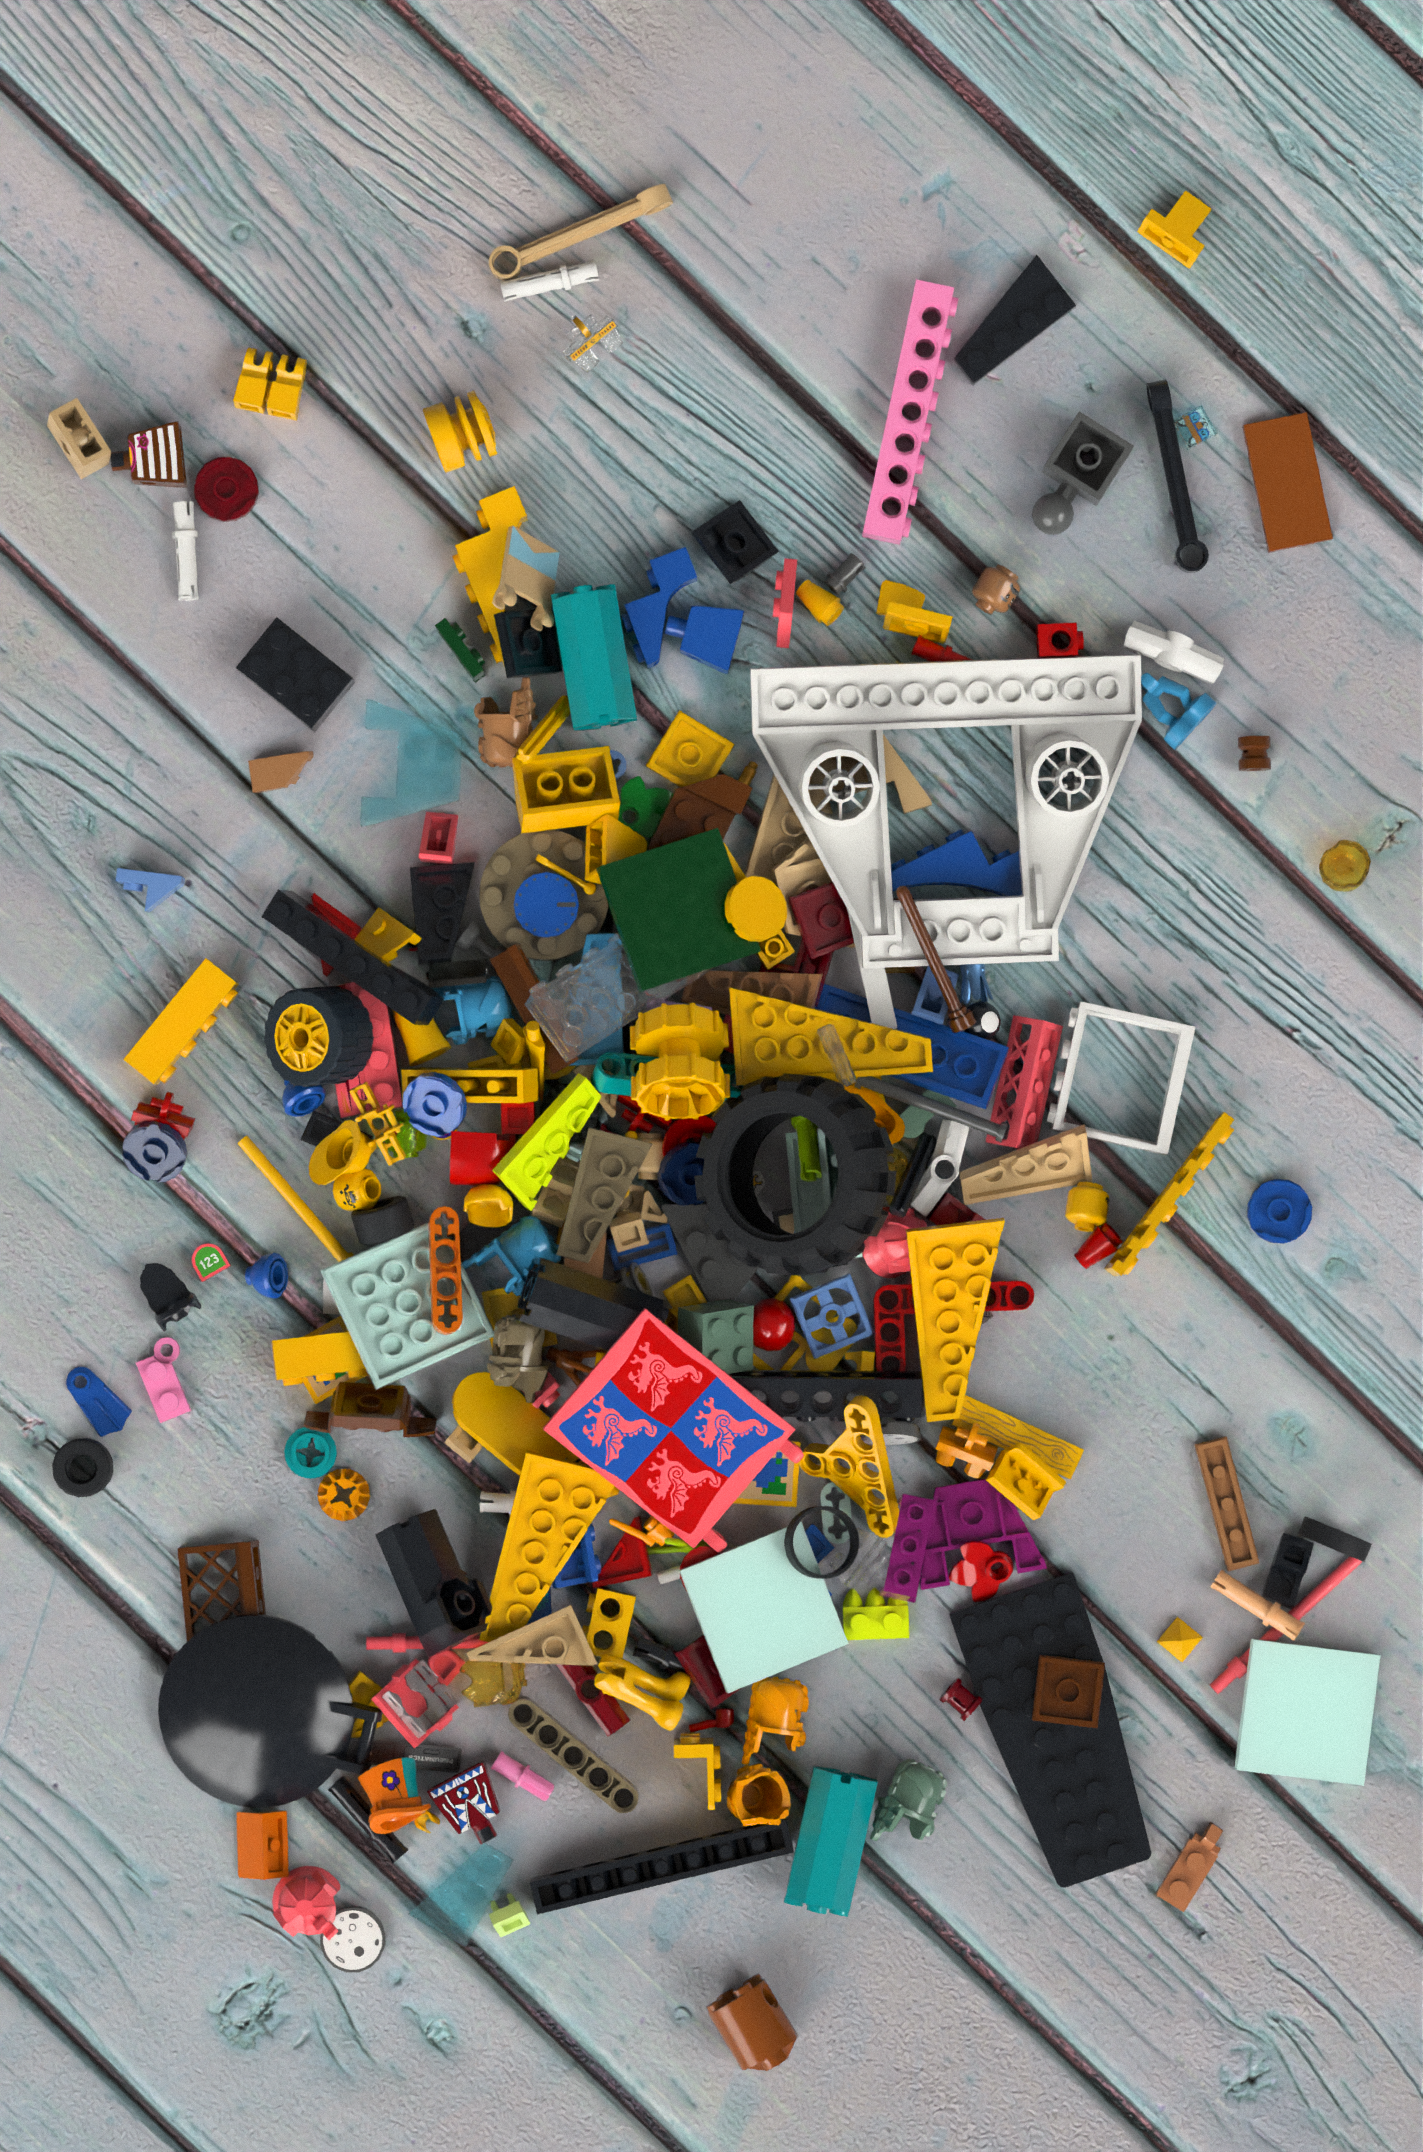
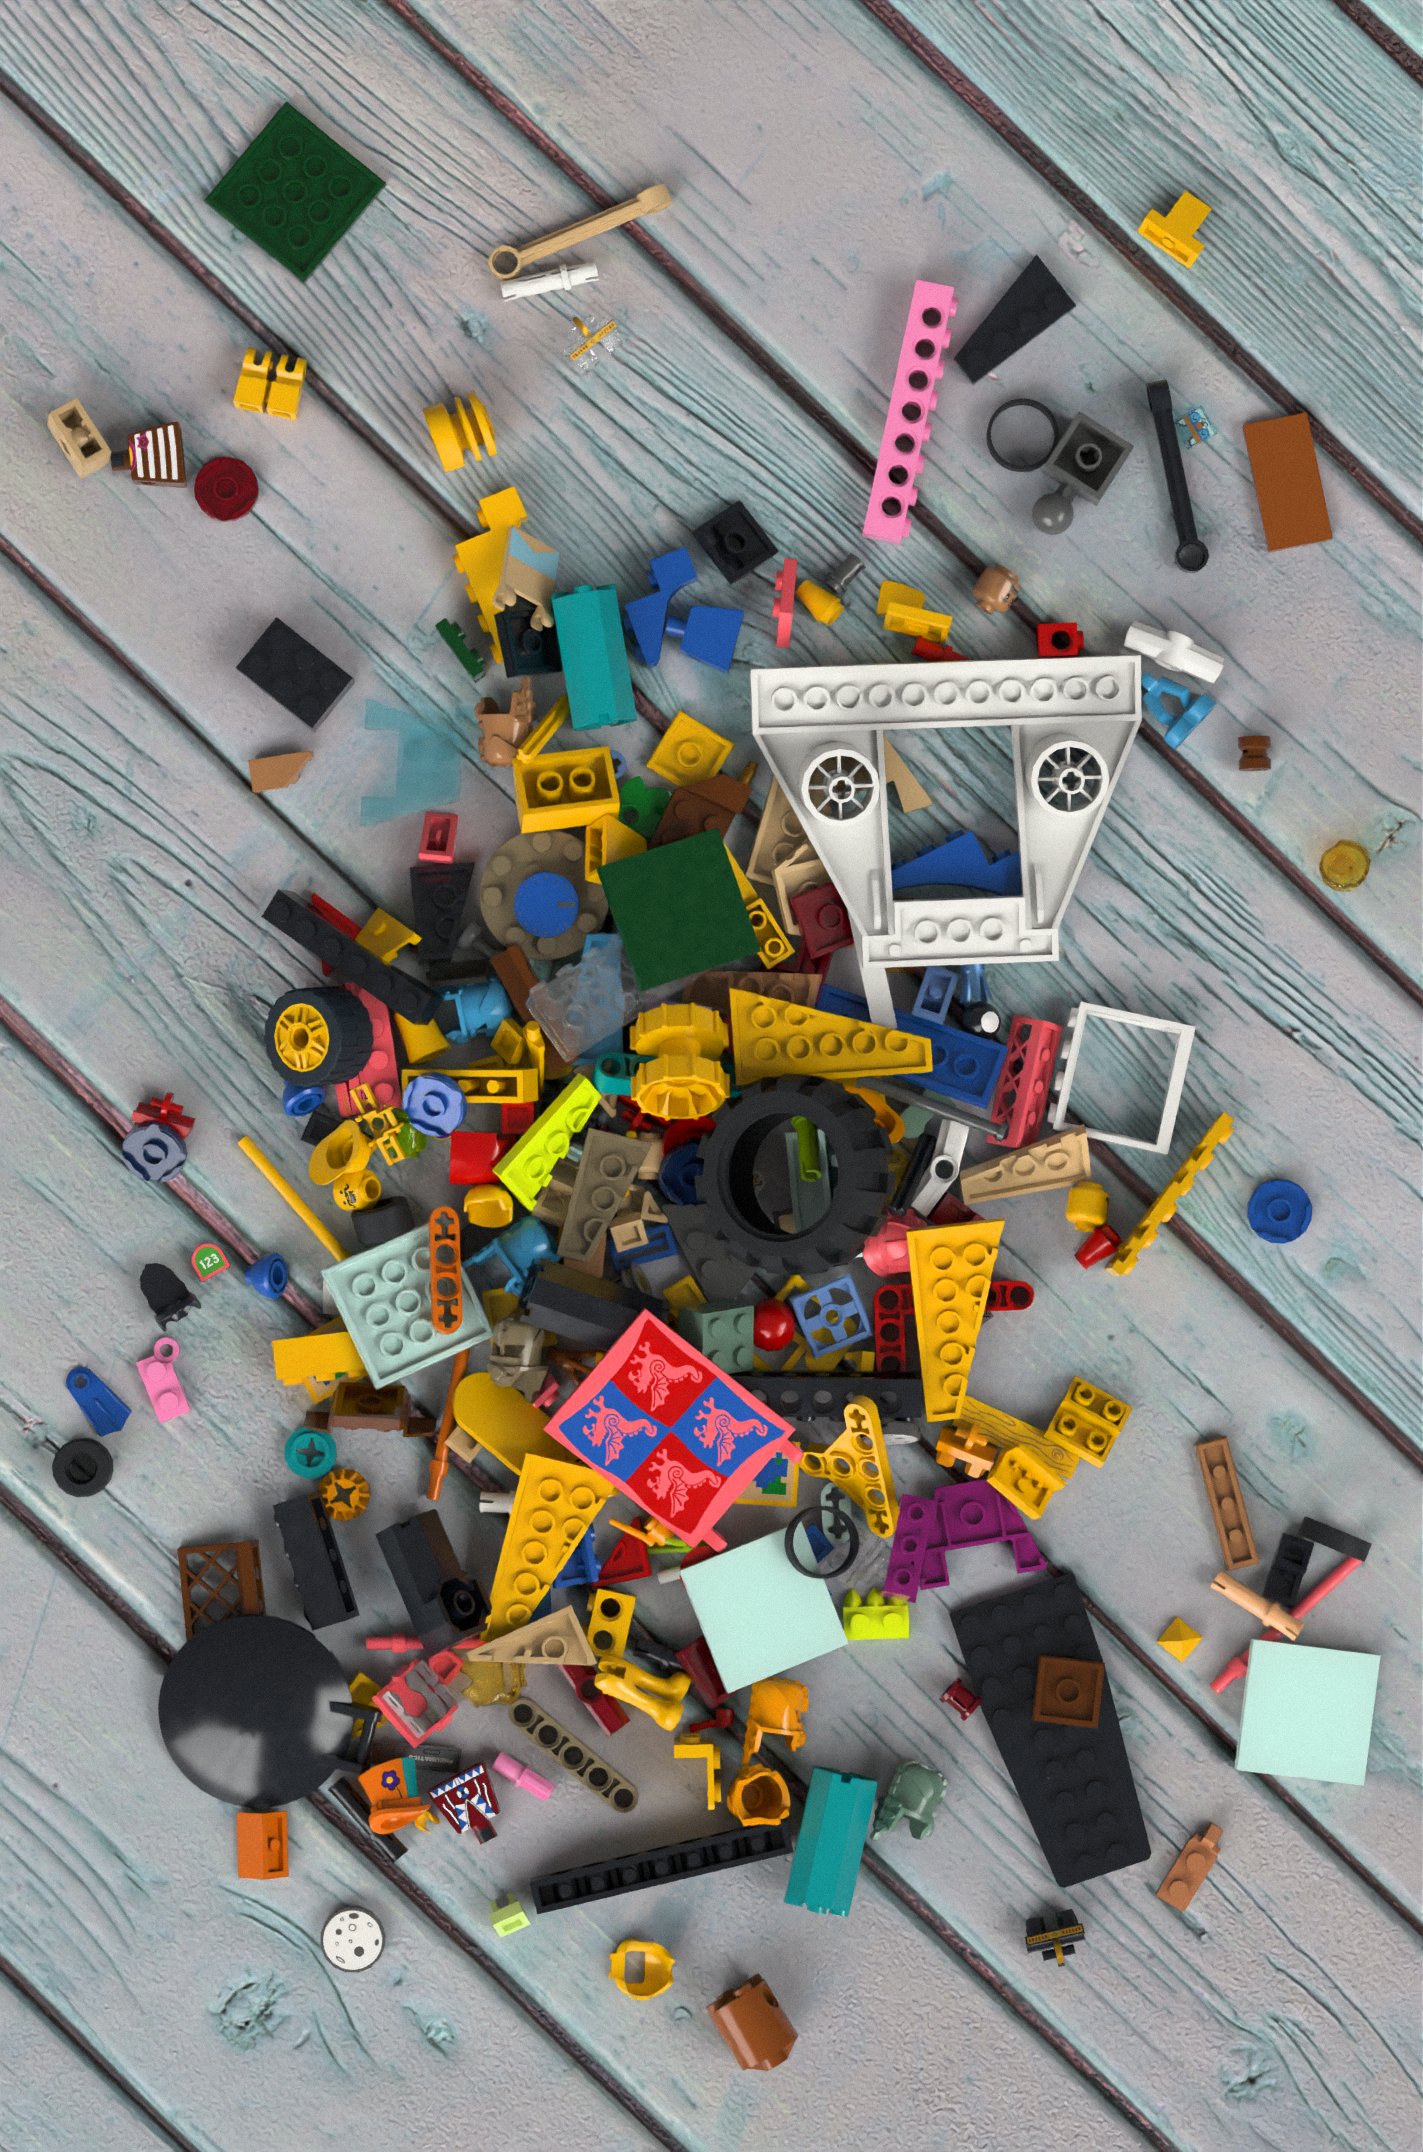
(159, 885): medium blue slope -> none
(181, 1022): yellow brick -> none
(185, 550): white pin -> none
(295, 192): none -> dark green tile
(306, 1901): coral helmet -> none
(315, 1560): none -> black brick
(439, 1466): none -> orange bar
(464, 1896): clear light blue wing -> none
(589, 888): yellow hinge -> none
(657, 1969): none -> yellow helmet
(756, 909): yellow tile -> none
(836, 1055): clear axle -> none
(959, 1016): reddish brown piece -> none
(977, 1572): red plate -> none
(1028, 402): none -> black tyre
(1040, 1939): none -> black hips
(1087, 1422): none -> yellow slope

